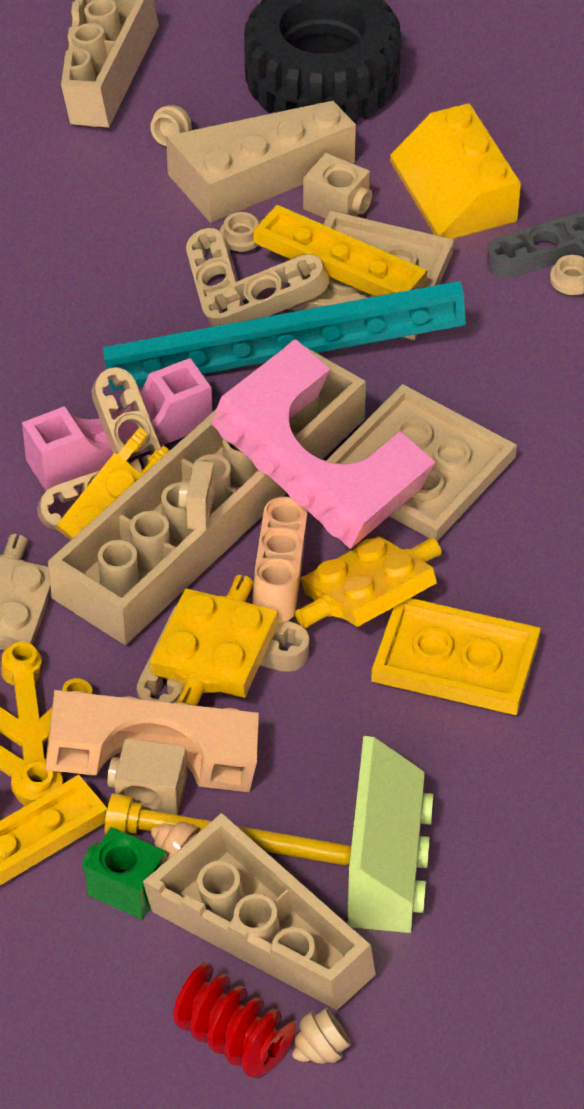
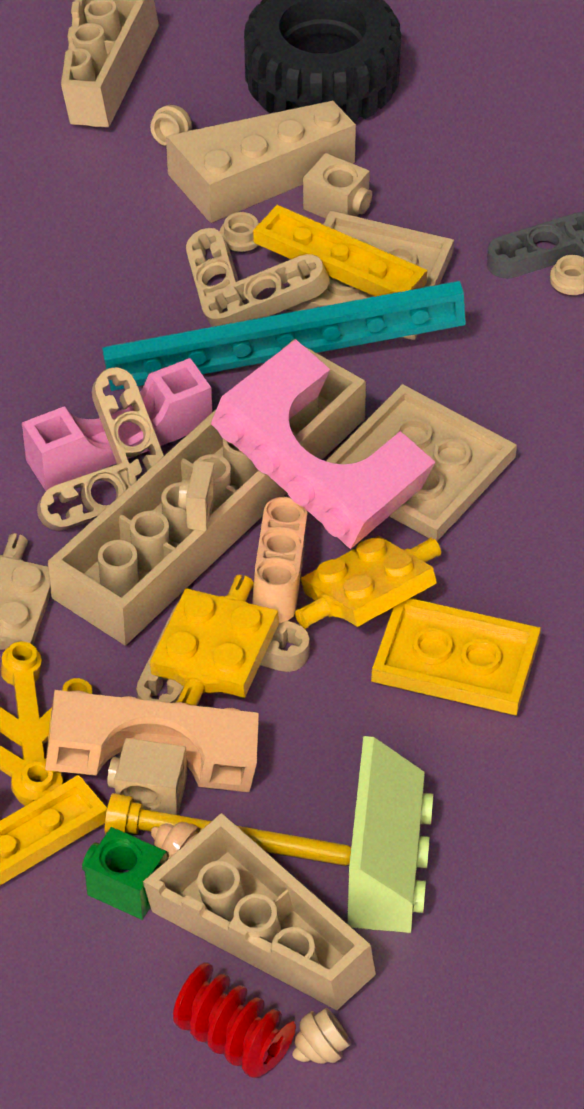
(107, 486): yellow hinge -> none
(457, 174): yellow slope -> none

